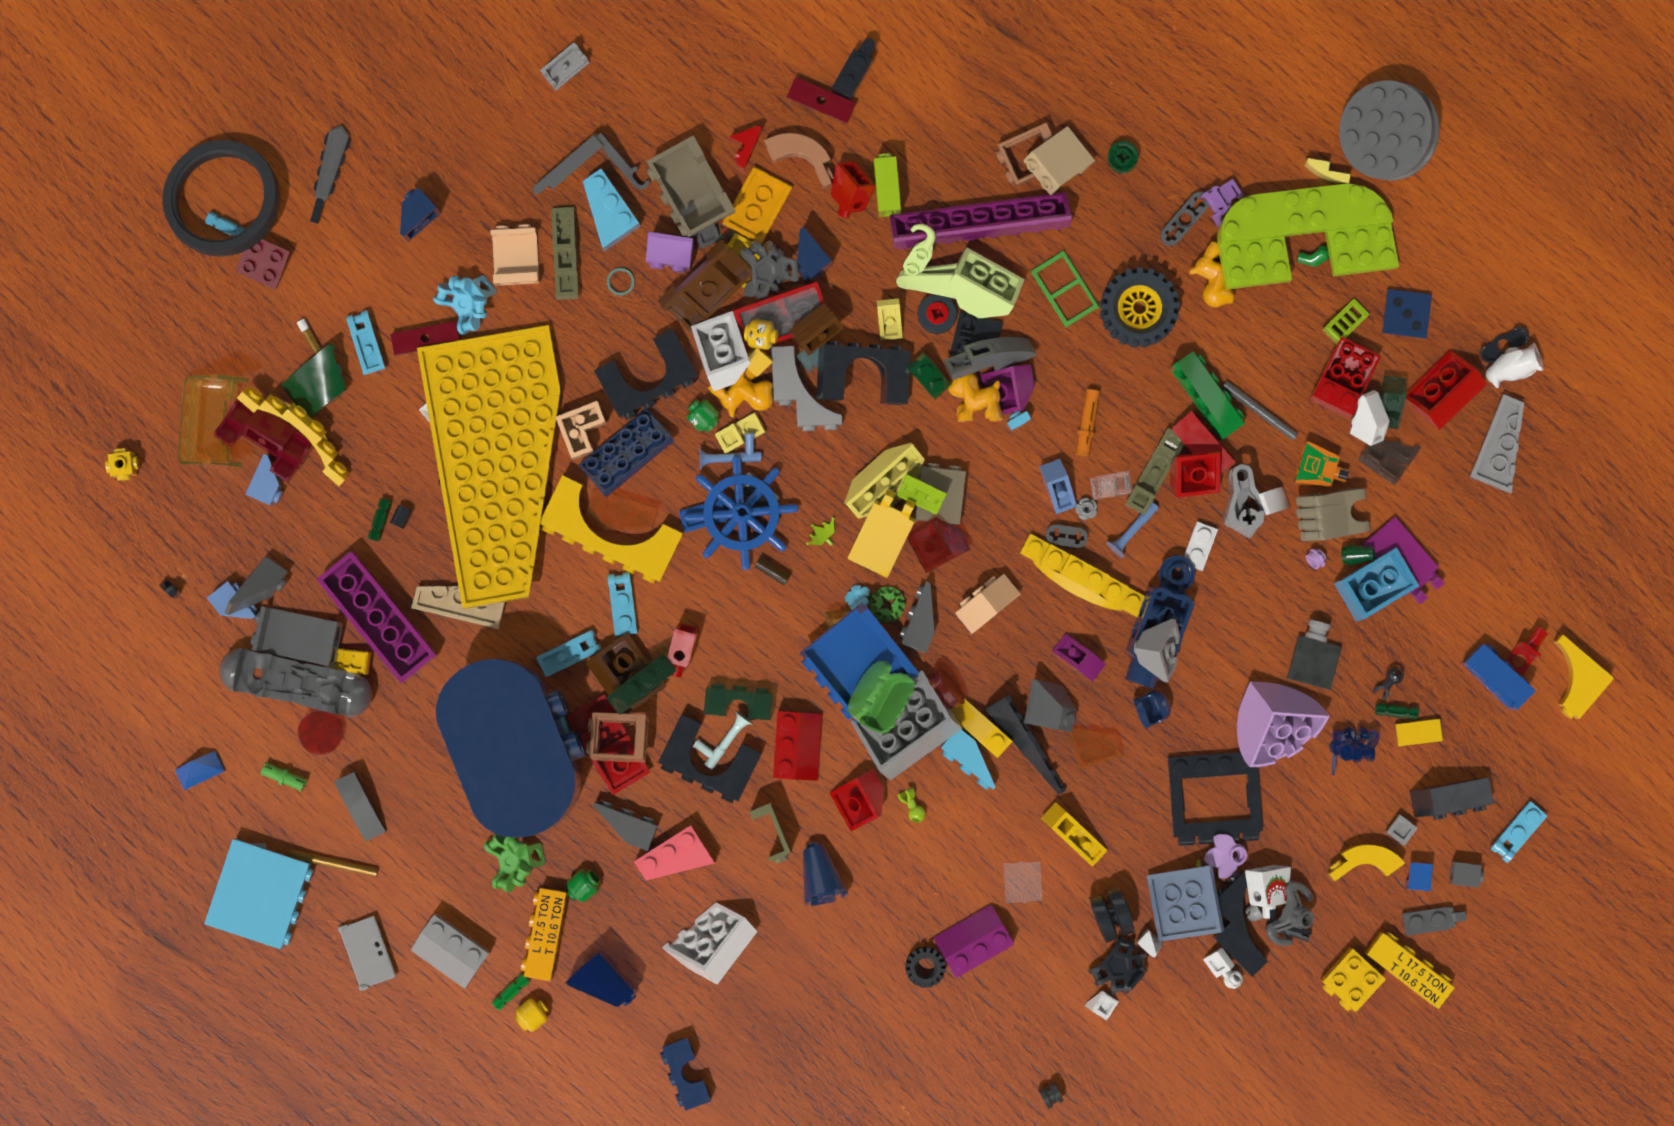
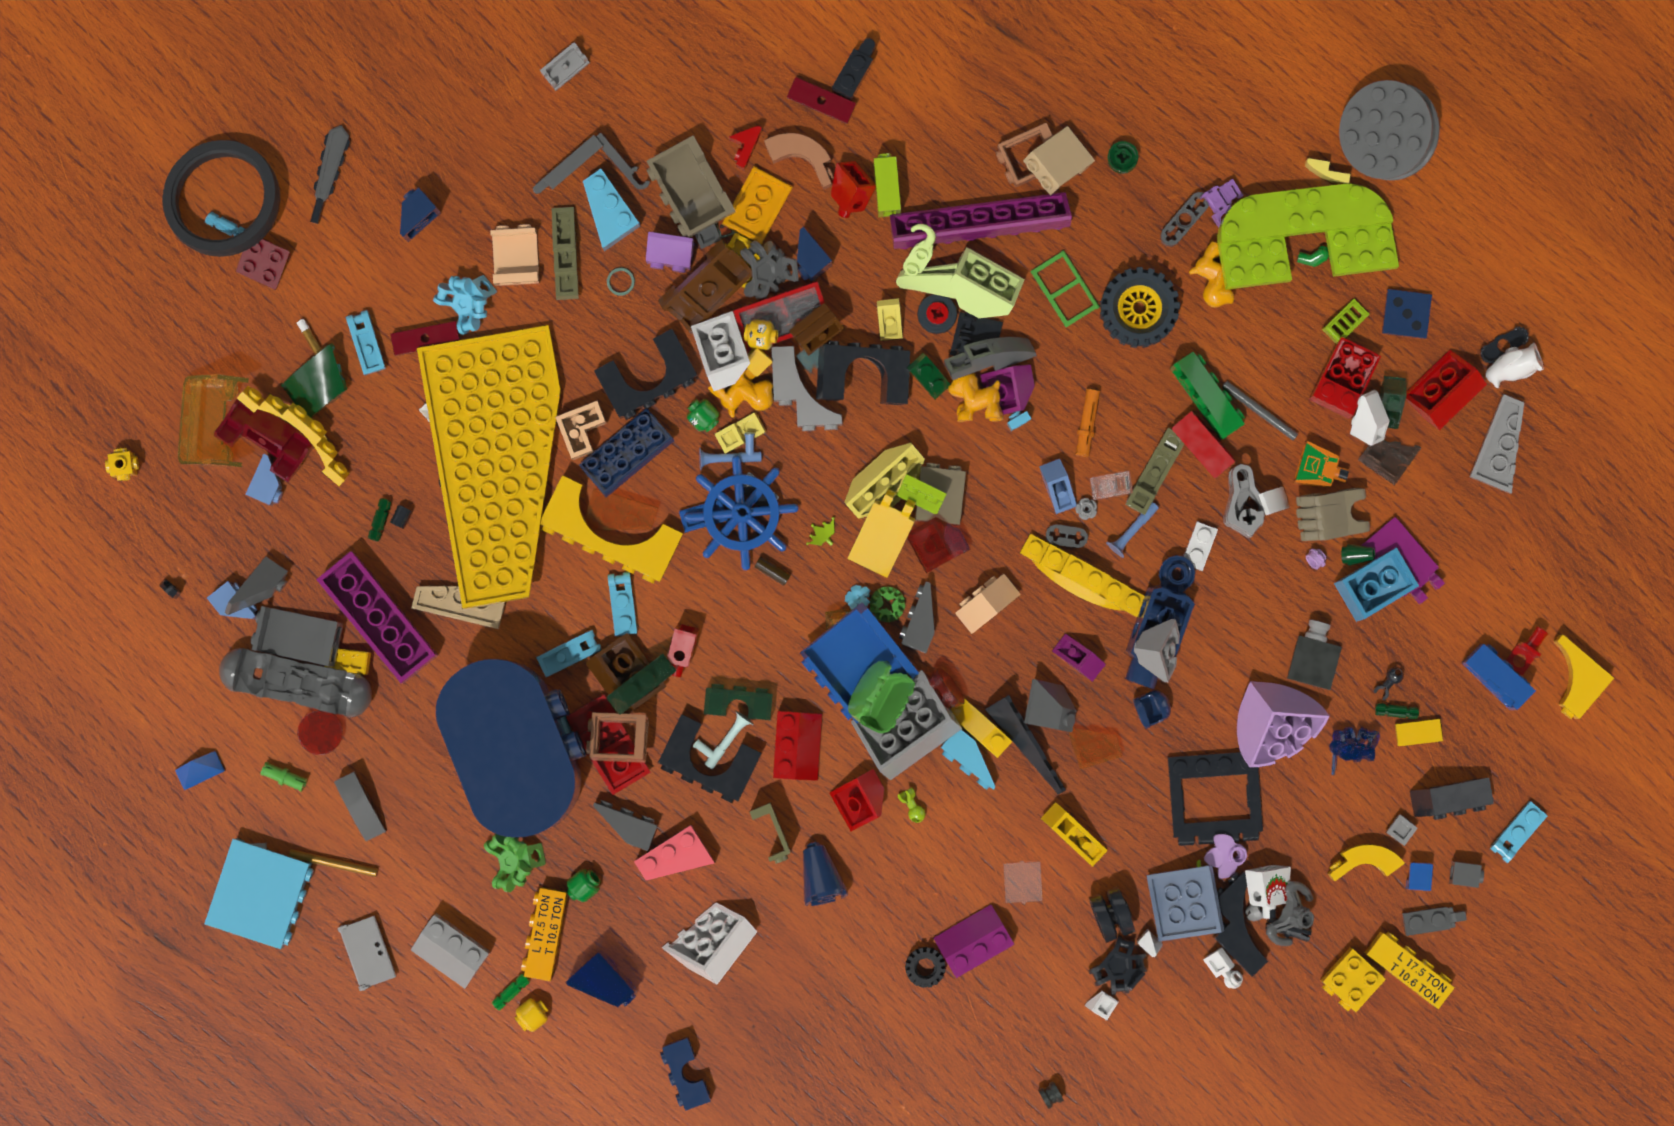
(1195, 474): red slope -> none

